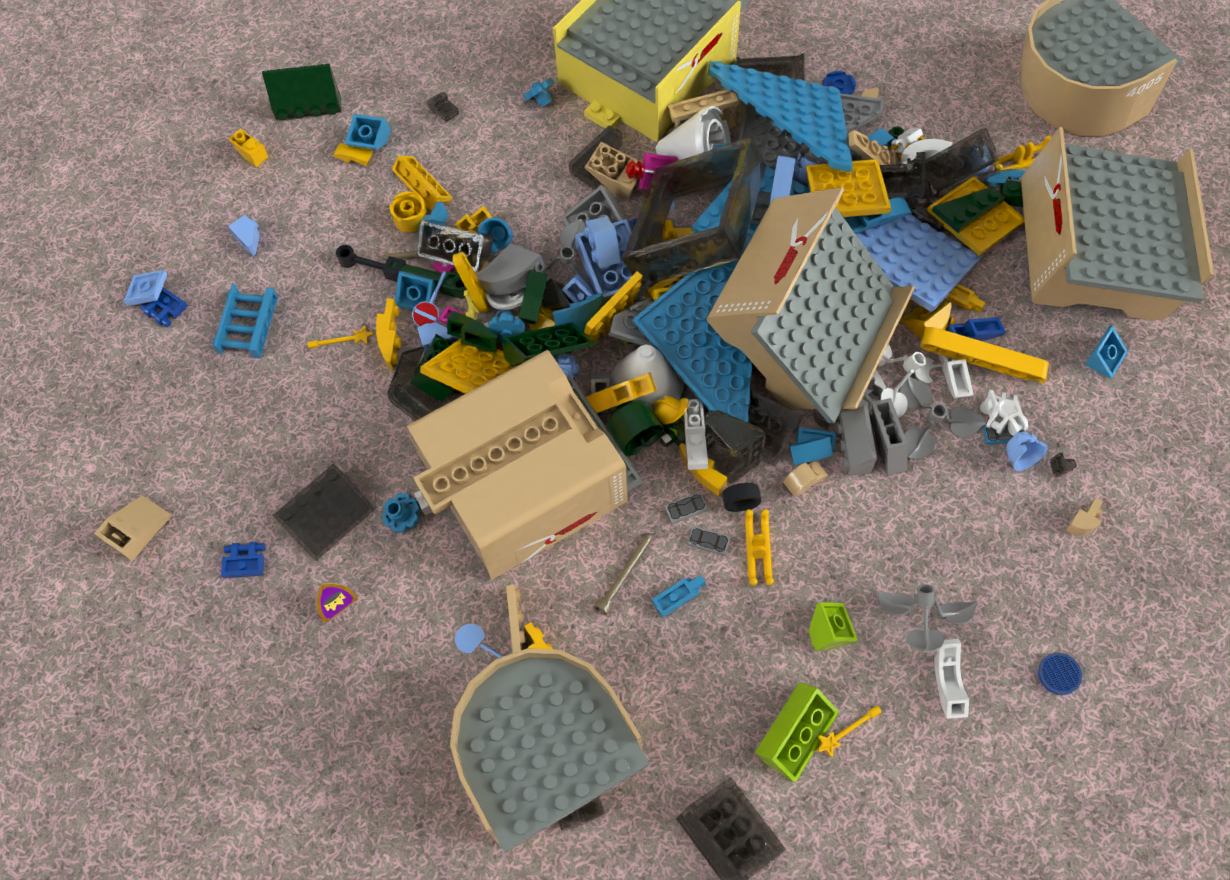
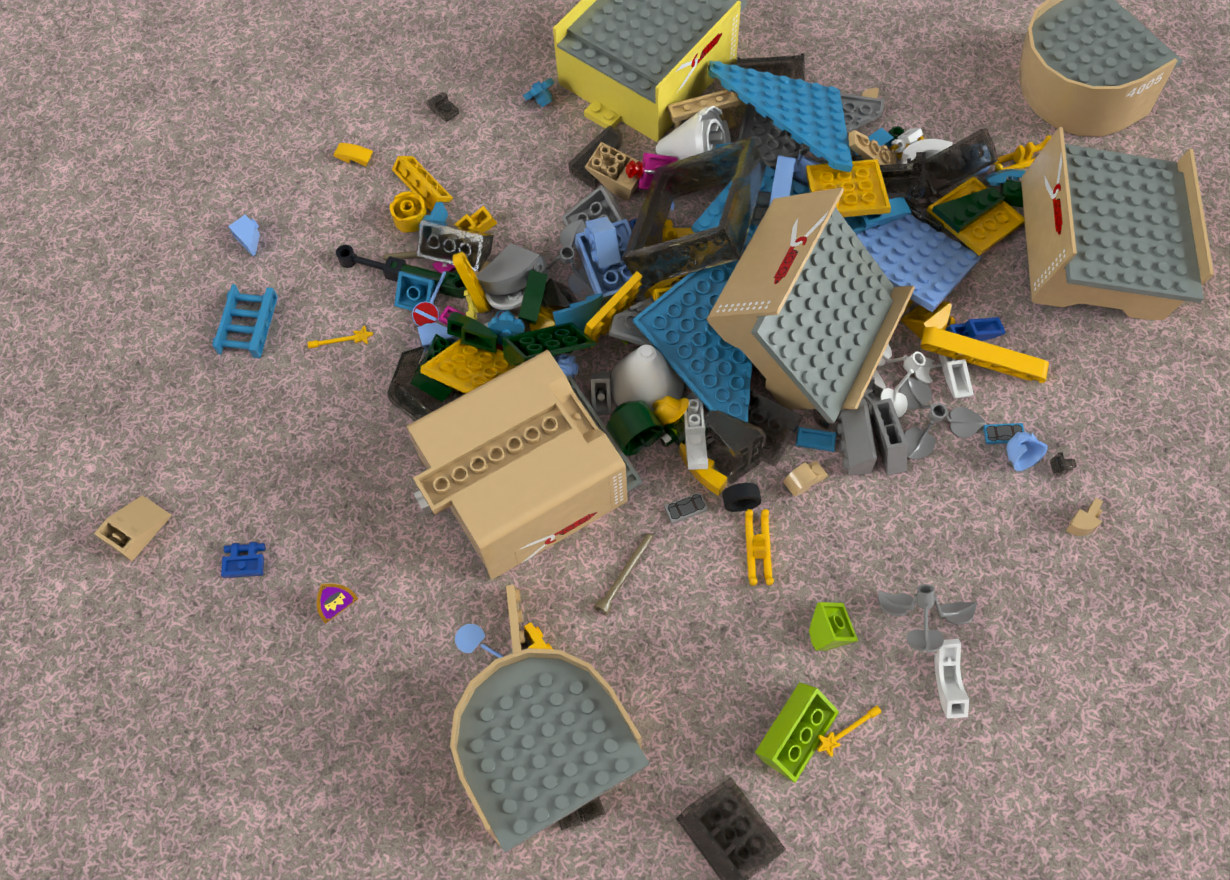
(145, 287): light blue tile -> none
(168, 303): blue plate -> none
(248, 147): yellow slope -> none
(302, 91): dark green slope -> none
(324, 512): clear smoke slope -> none
(368, 132): dark azure slope -> none
(387, 335): yellow slope -> none
(401, 513): dark azure plant -> none
(501, 231): dark azure helmet -> none
(577, 289): light blue slope -> none
(622, 393): yellow slope -> none
(677, 595): dark azure hinge -> none
(709, 540): tile -> none
(812, 450): dark azure slope -> none
(841, 81): blue tile -> none
(965, 298): yellow hinge -> none
(1007, 408): white piece -> none
(1060, 674): tile -> none
(1108, 353): dark azure slope -> none

